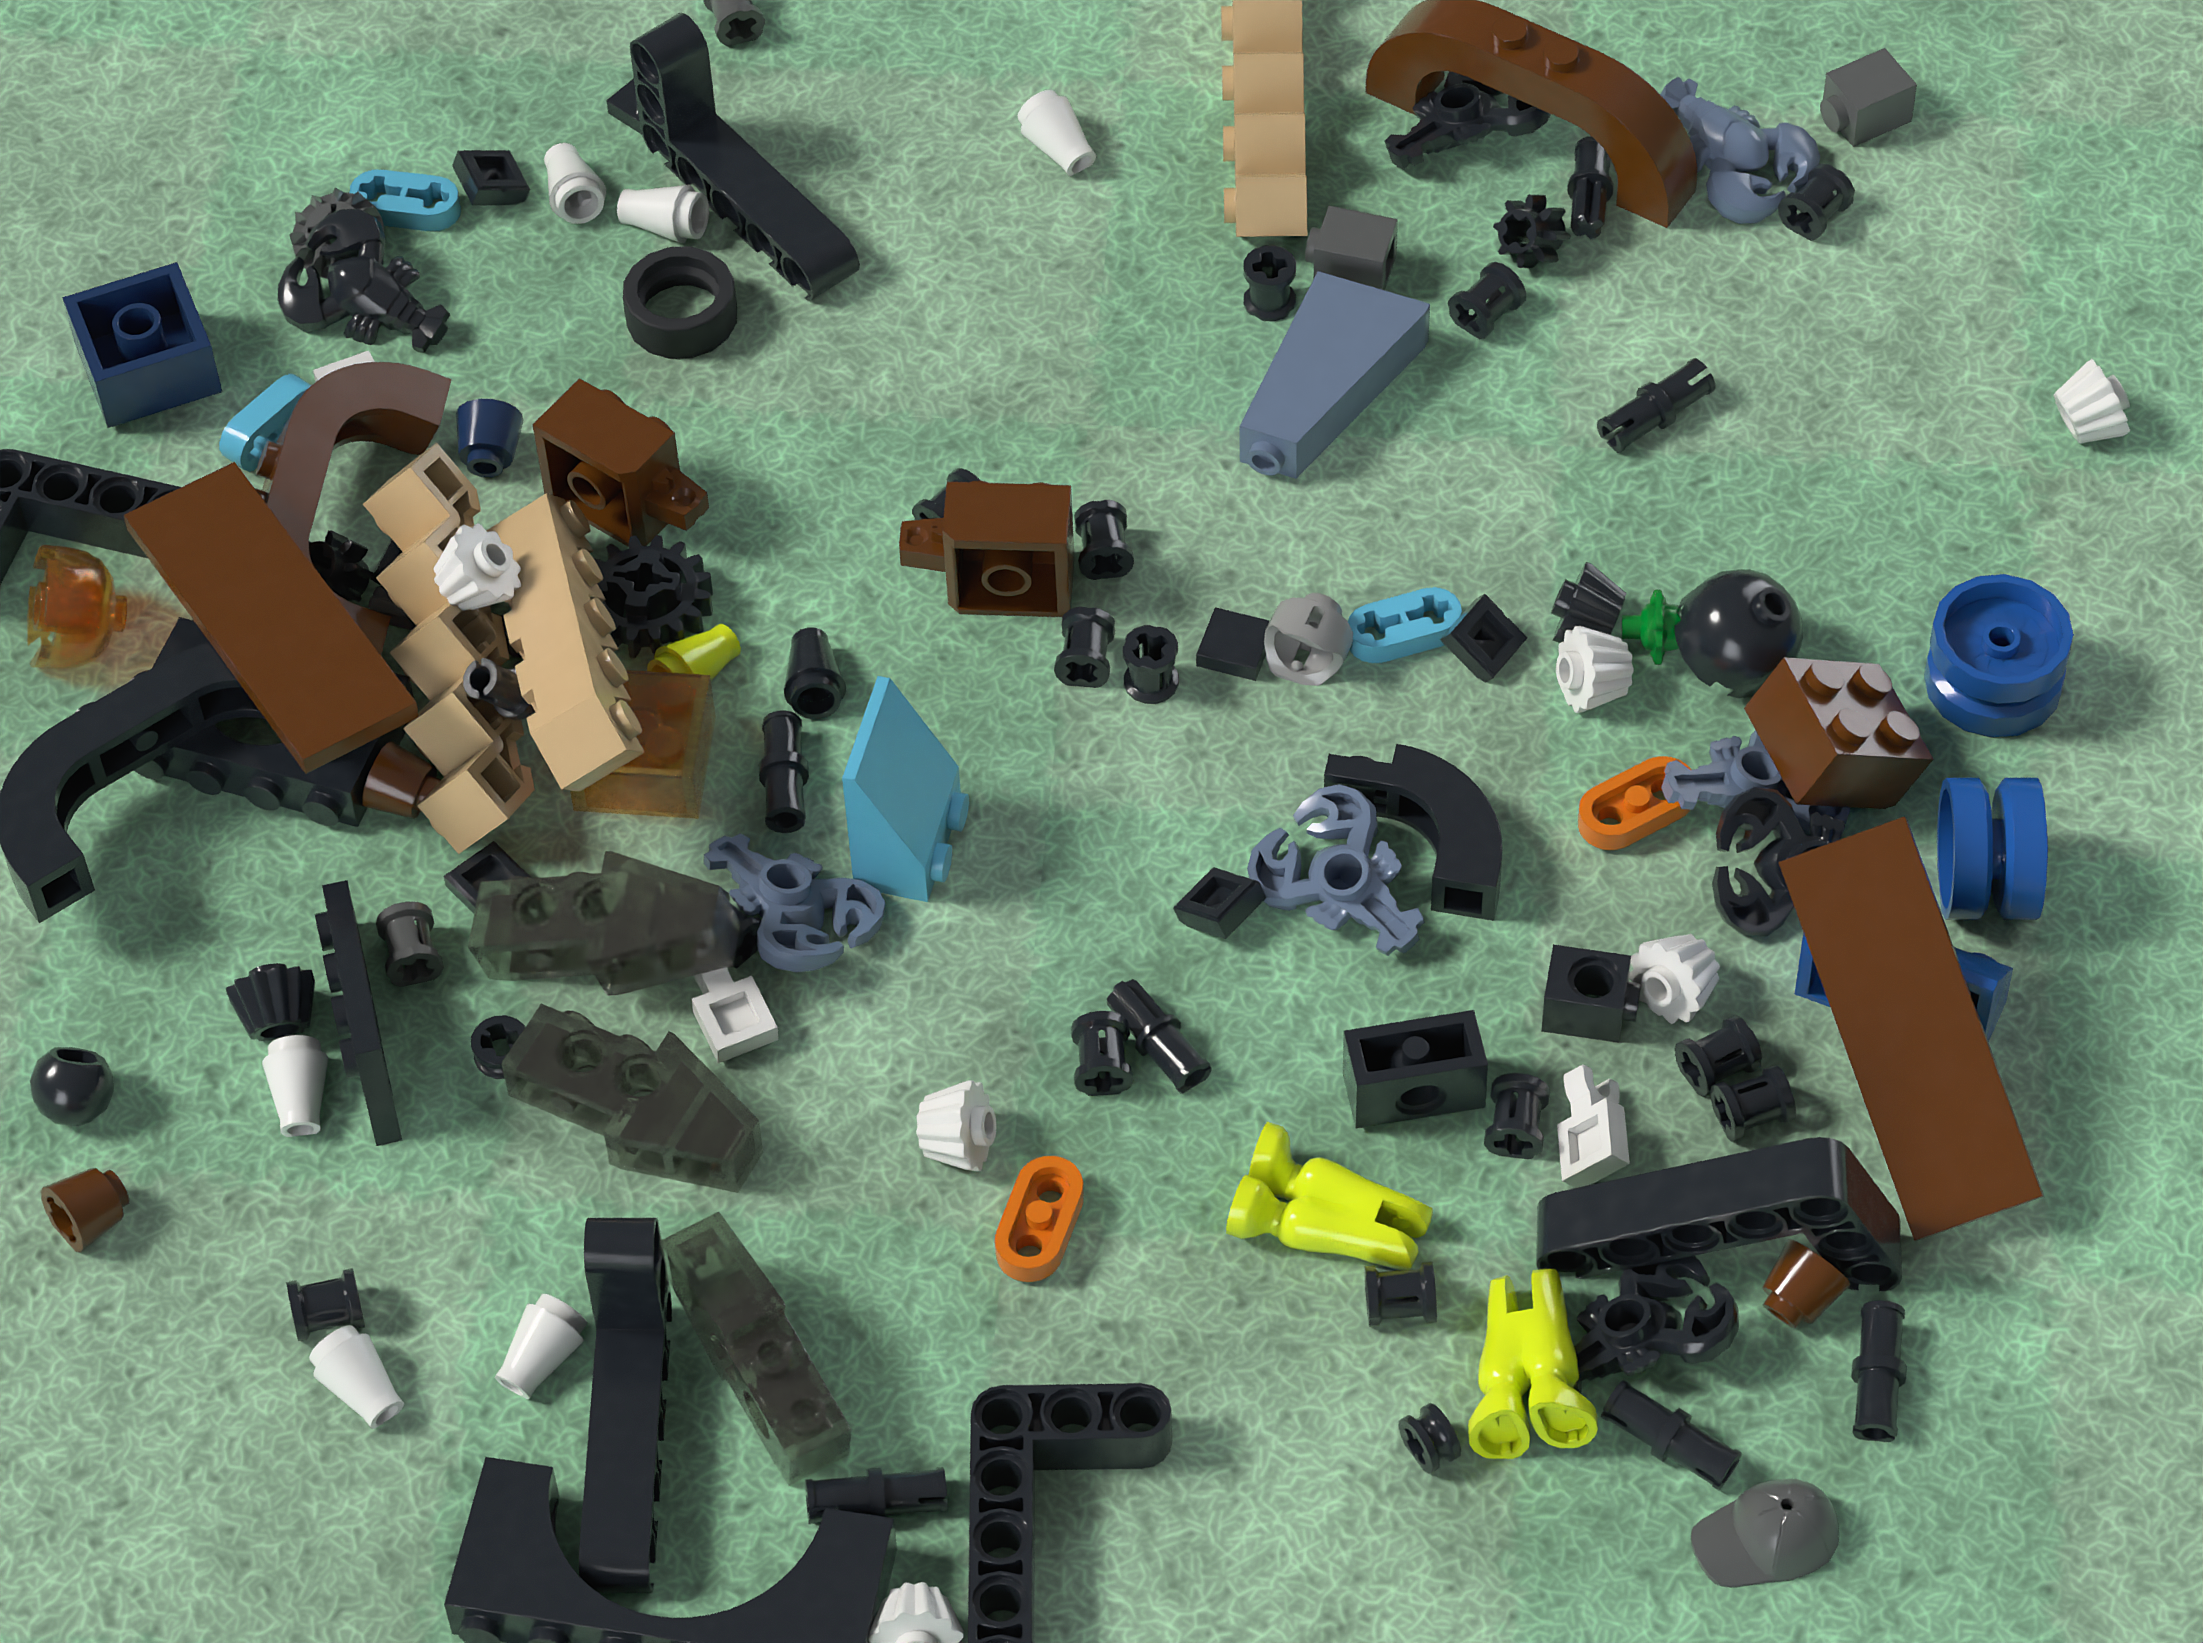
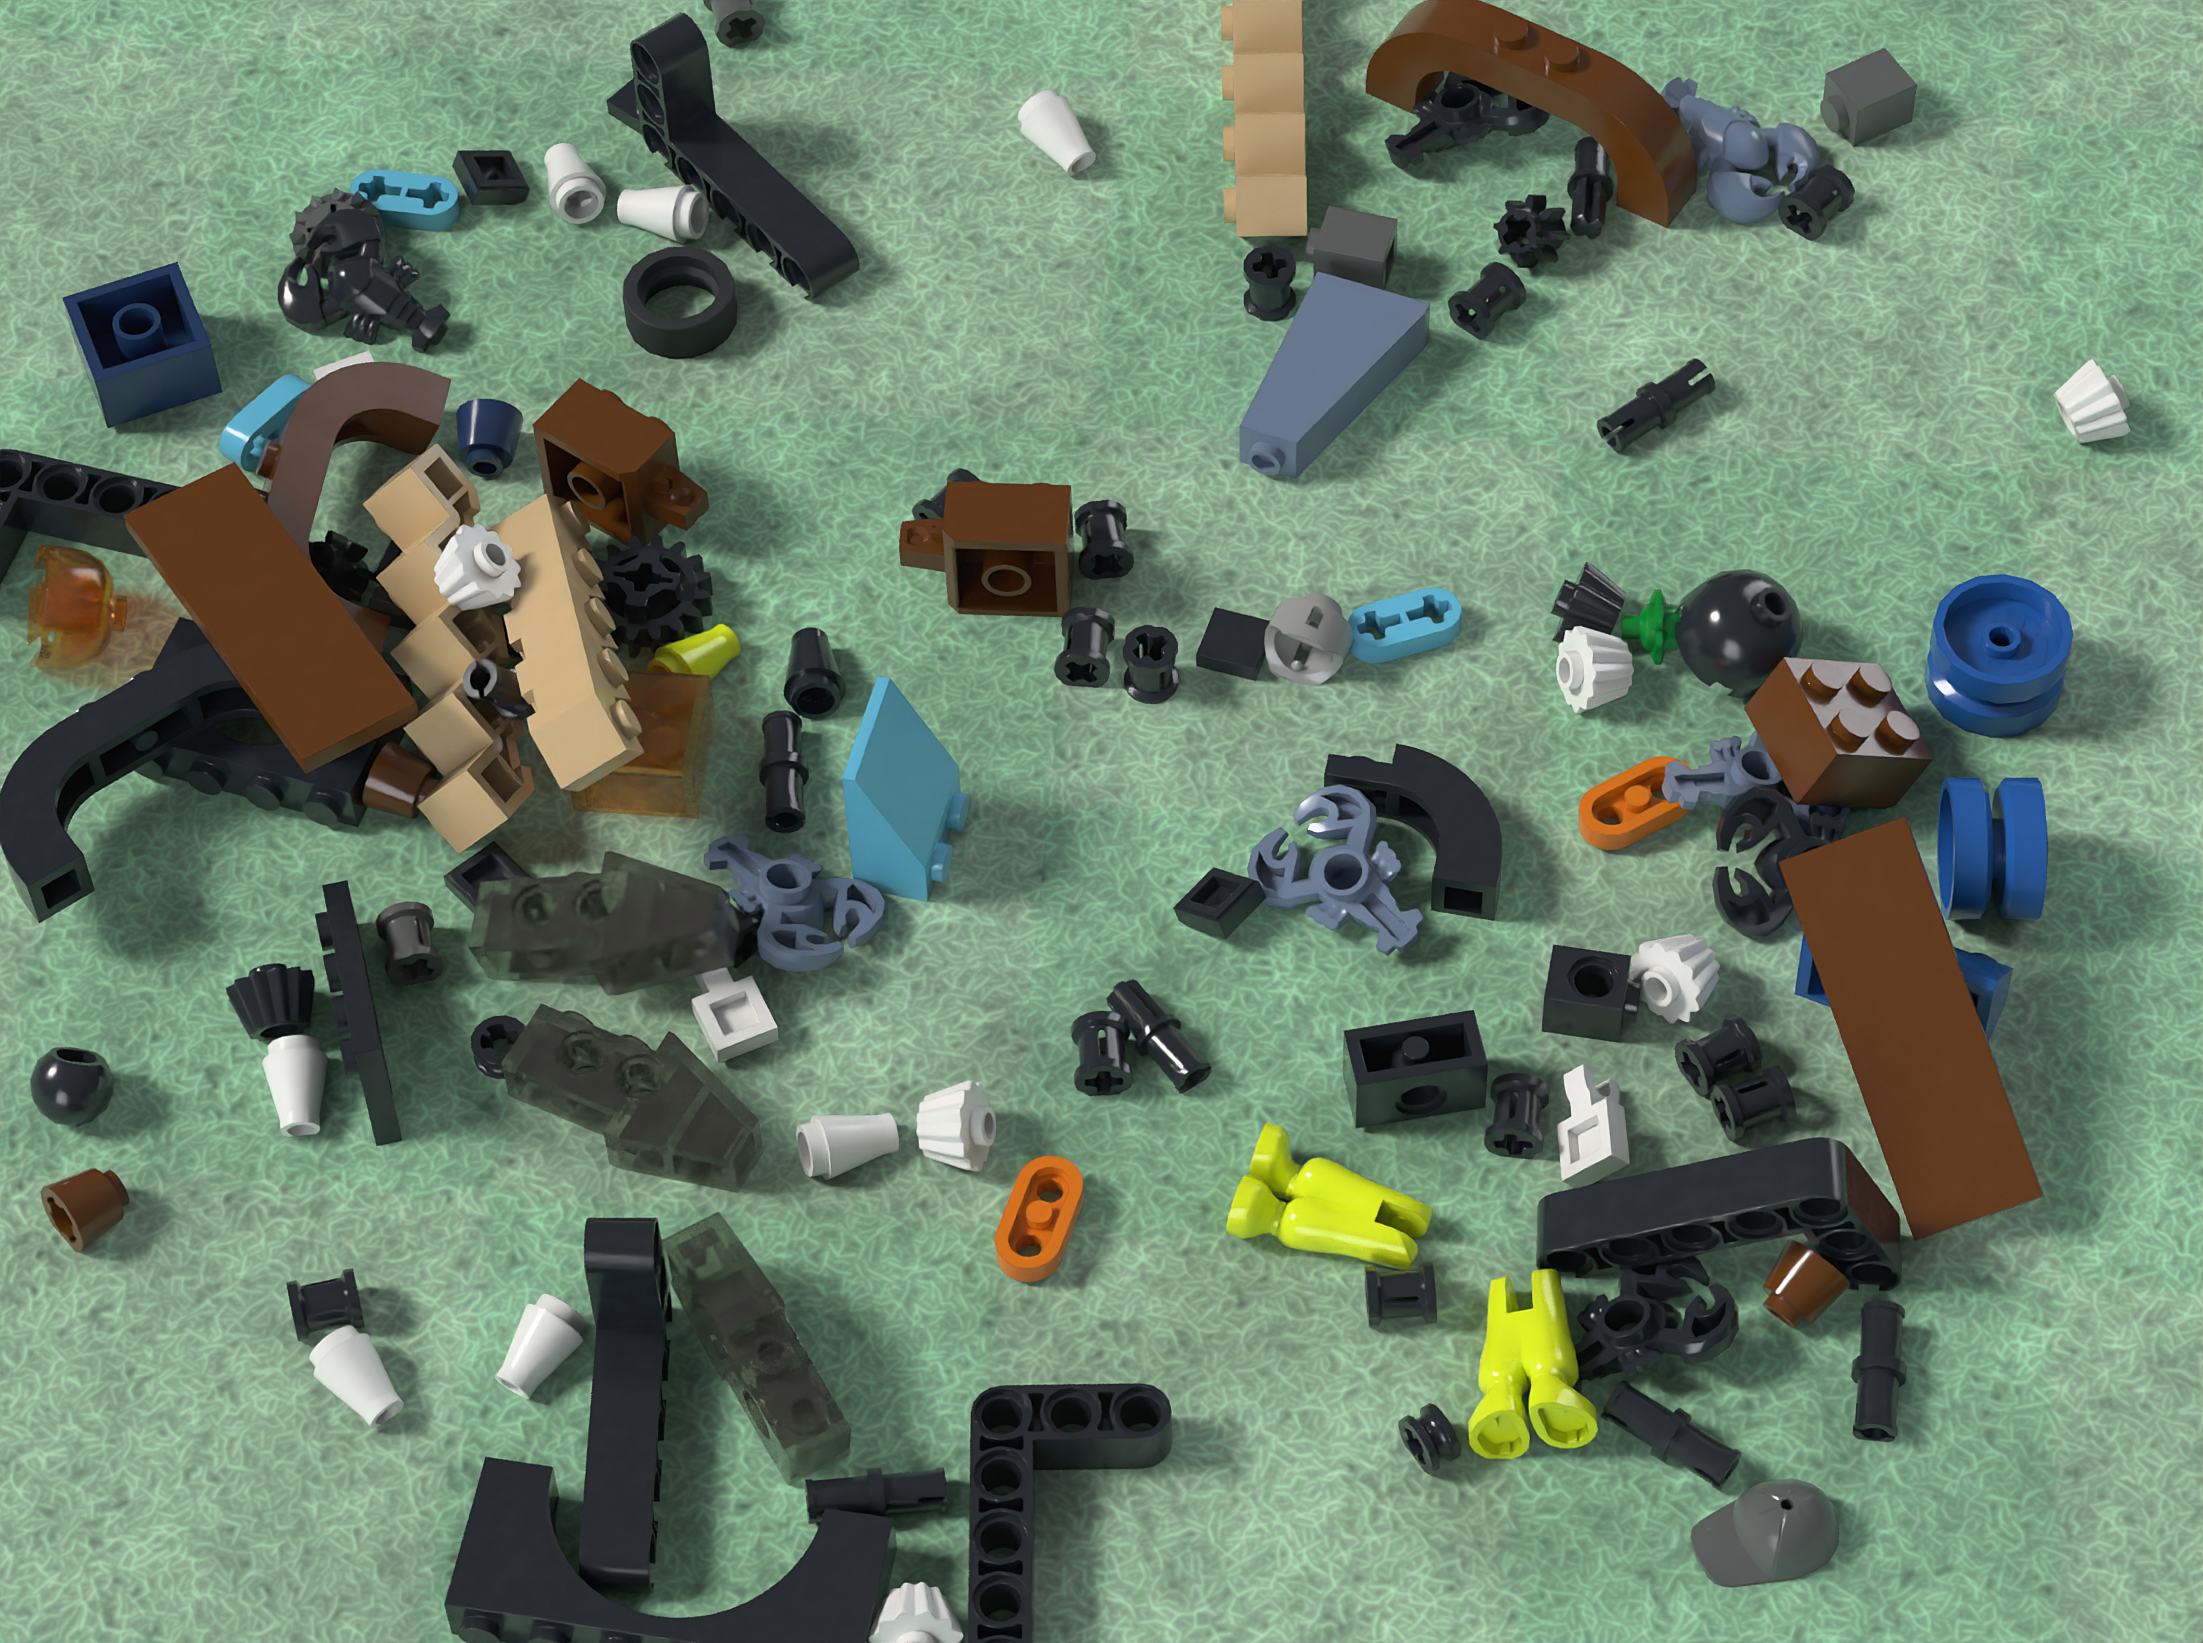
(843, 1142): none -> white cone
(1483, 638): black tile -> none

